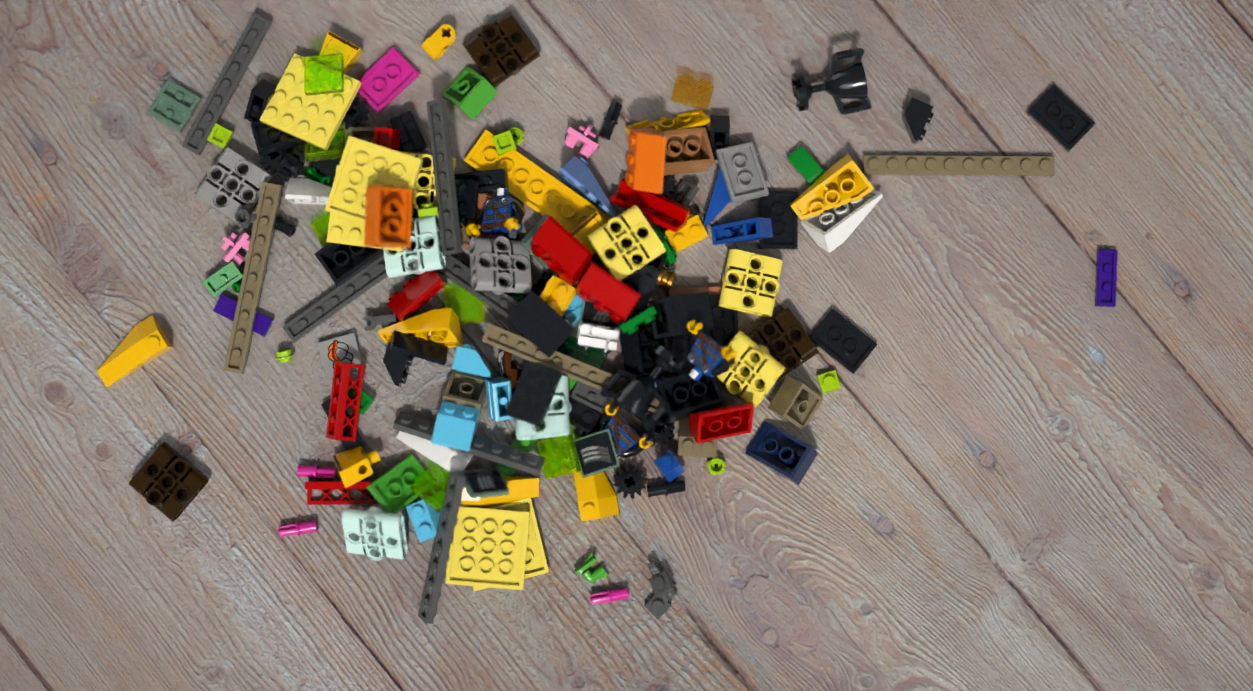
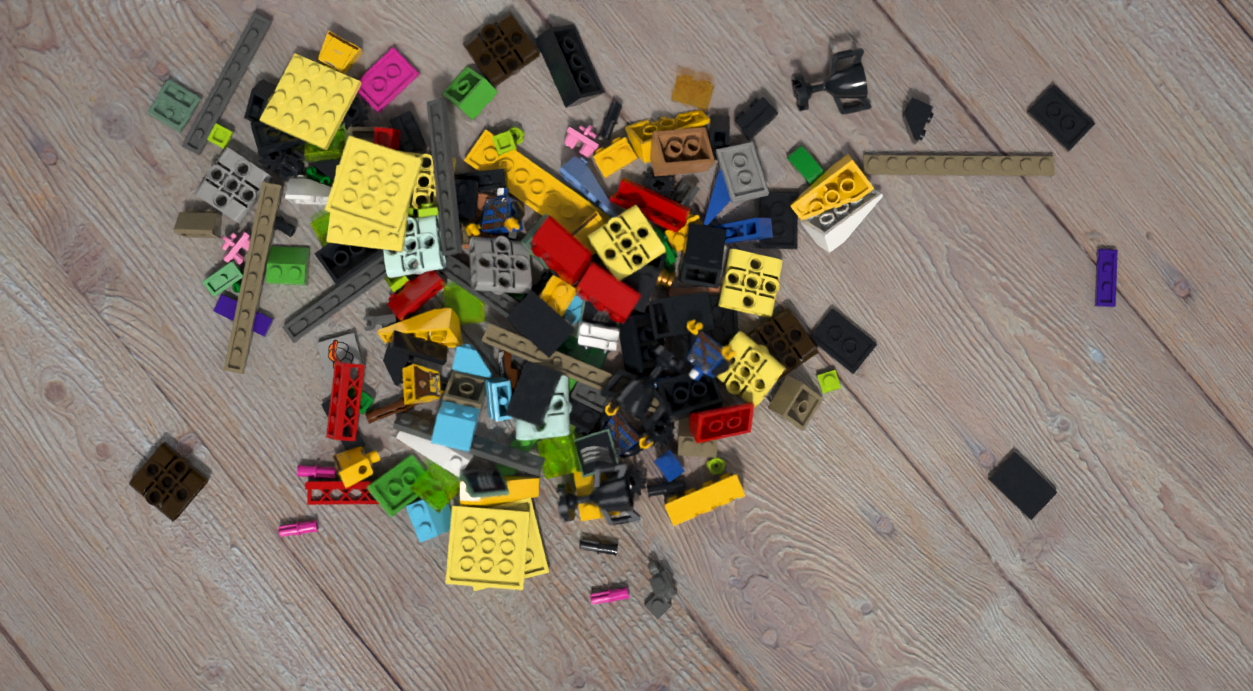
(138, 348): yellow wedge -> none
(198, 224): none -> dark tan slope
(240, 216): dark grey plate -> none
(284, 355): lime plate -> none
(288, 266): none -> bright green slope
(323, 74): clear neon green plate -> none
(375, 533): light aqua connector -> none
(387, 410): none -> reddish brown pin
(388, 217): orange slope -> none
(396, 282): none -> lime plate
(421, 385): none -> torso
(438, 42): yellow piece -> none
(441, 546): dark grey plate -> none
(569, 65): none -> black slope
(598, 546): none -> black axle
(599, 573): bright green piece -> none
(609, 495): none -> black piece
(614, 157): none -> yellow bracket
(632, 325): green plate -> none
(646, 160): orange slope -> none
(702, 256): none -> black slope
(704, 499): none -> yellow wedge
(755, 118): none -> black brick
(782, 452): dark blue slope -> none
(1022, 486): none -> black tile

